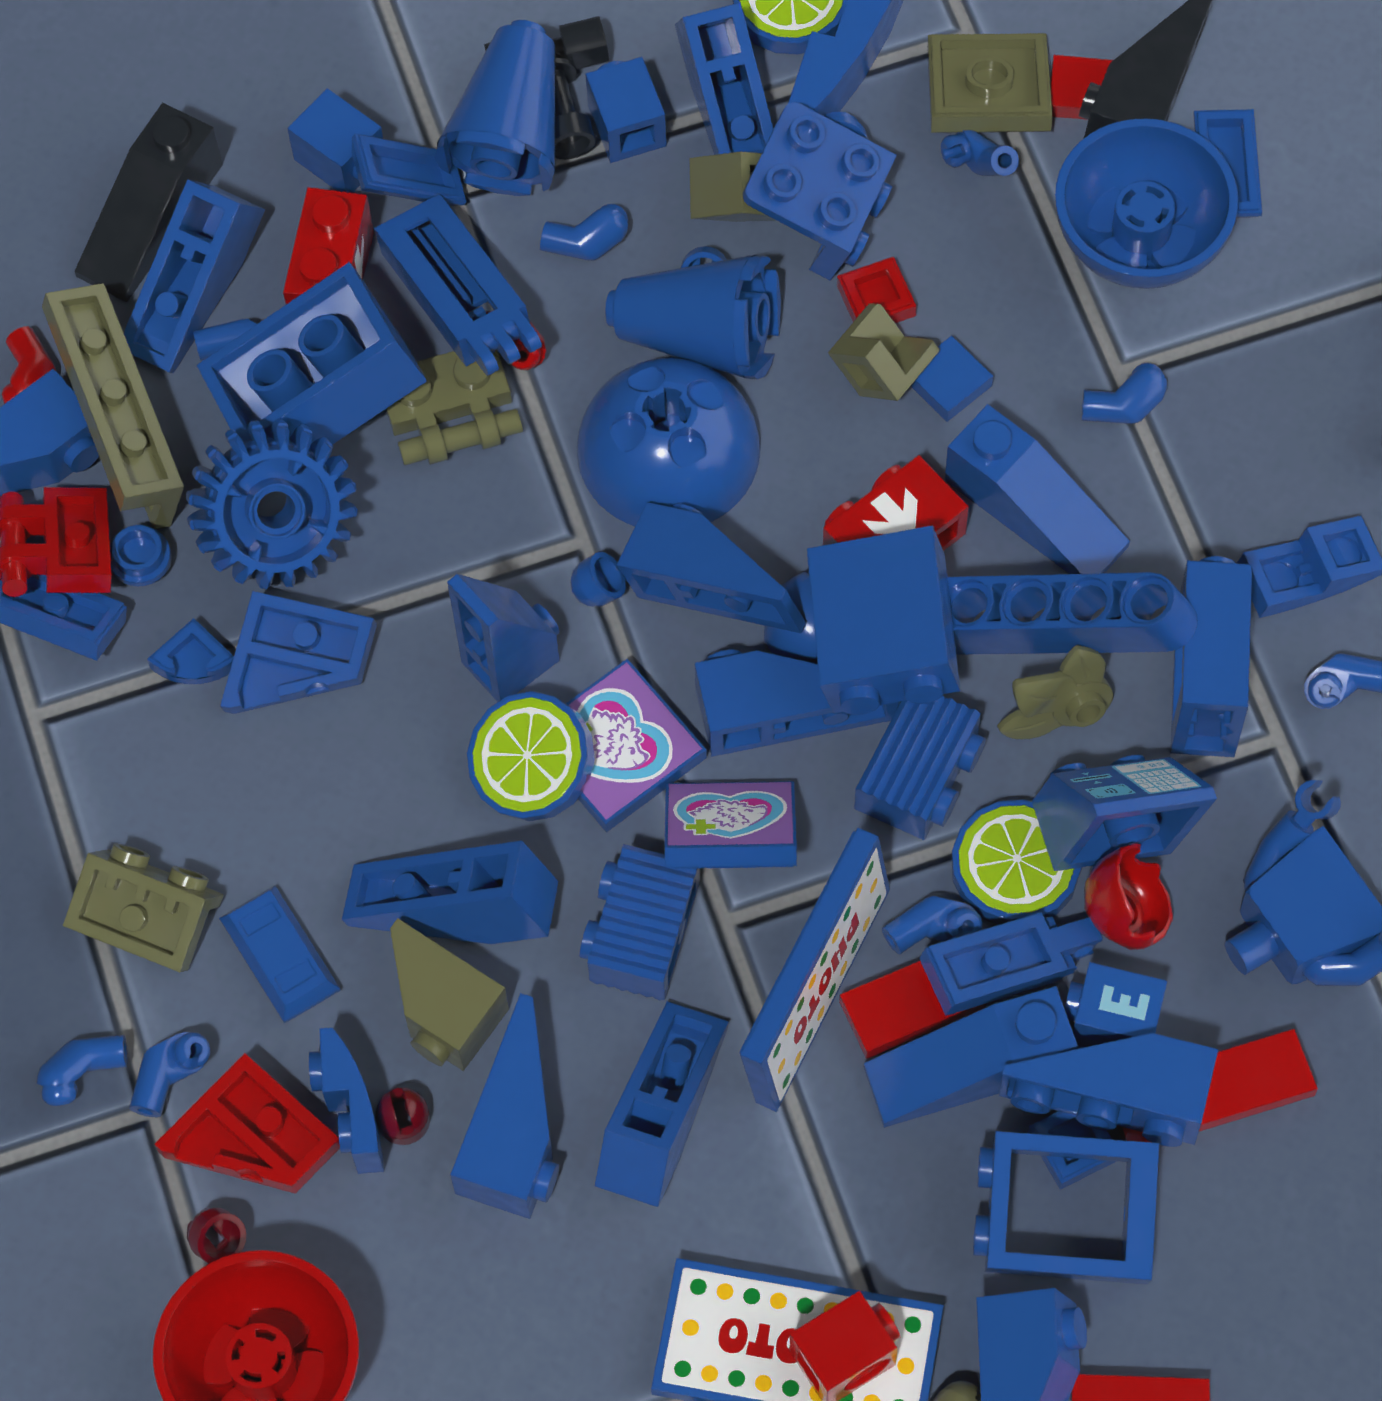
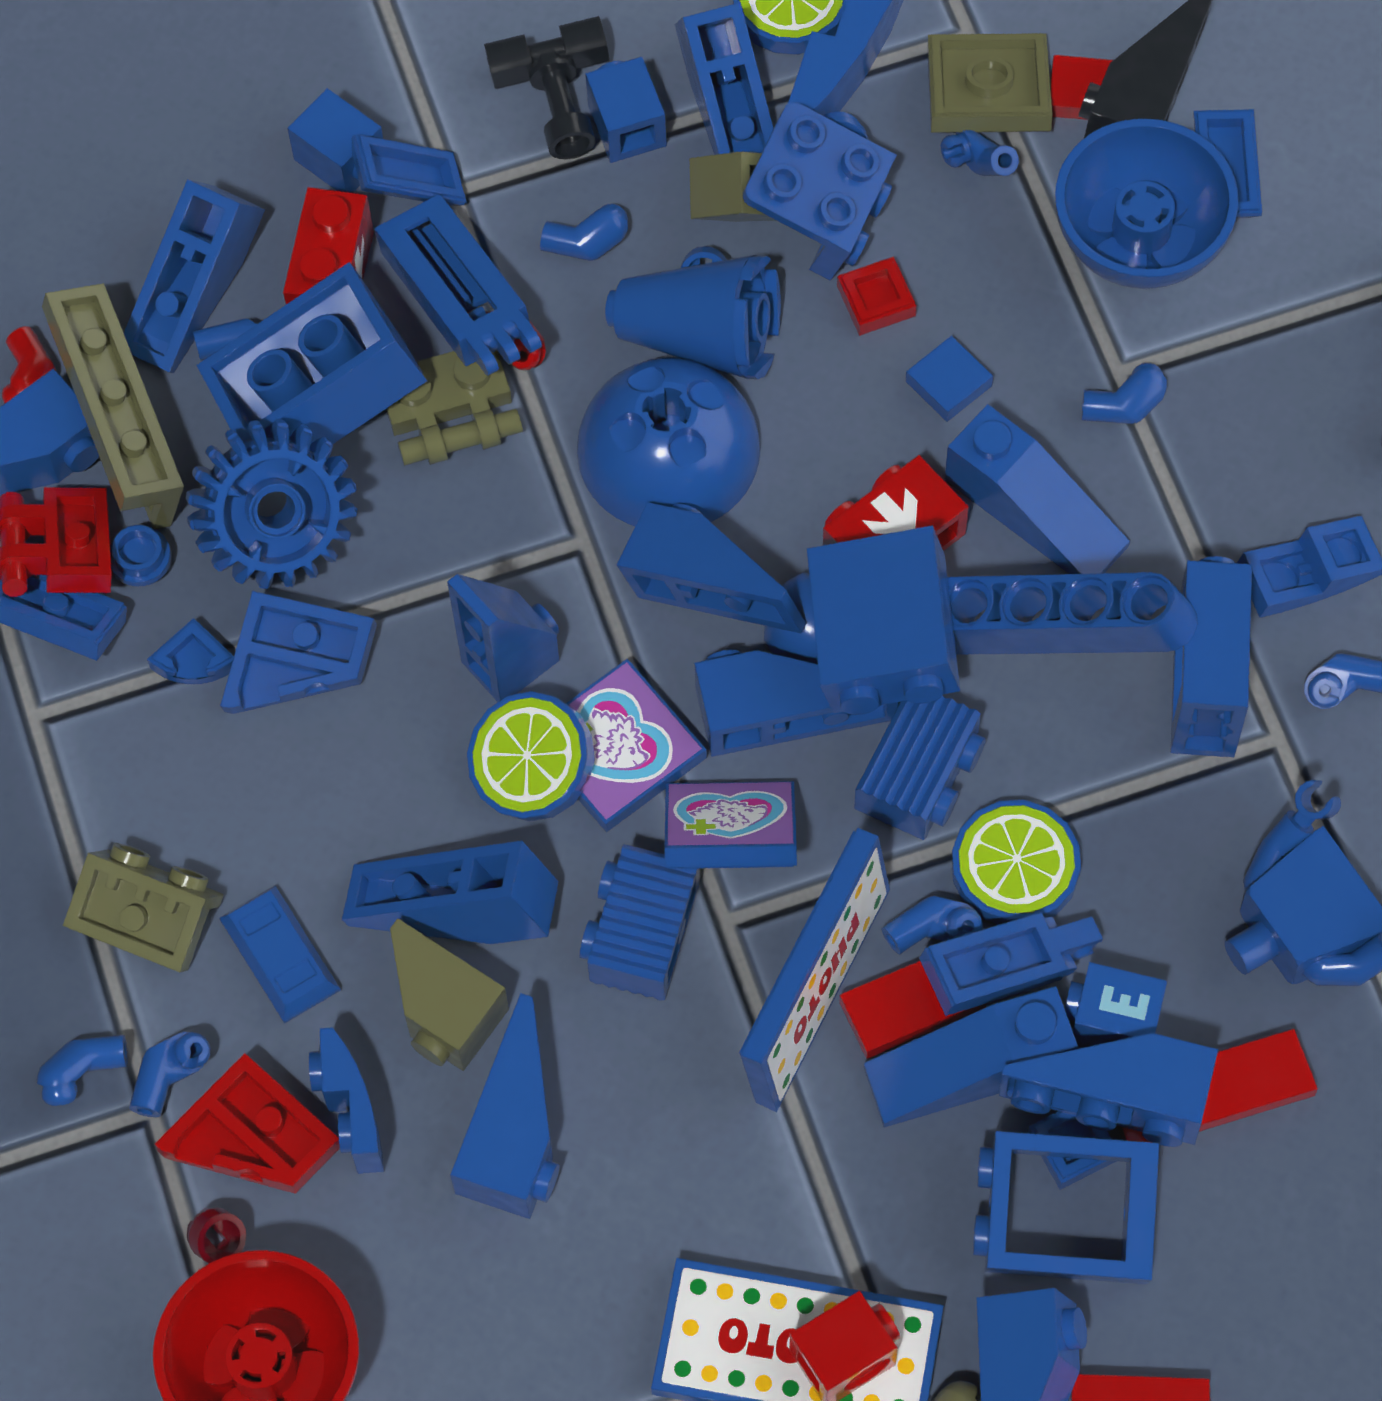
(145, 197): black slope -> none
(416, 1109): dark red hinge -> none
(506, 115): blue cone -> none
(597, 580): blue hinge -> none
(659, 1104): blue slope -> none
(879, 357): olive panel -> none
(1069, 697): olive plate -> none
(1106, 807): blue slope -> none
(1128, 899): red hair -> none

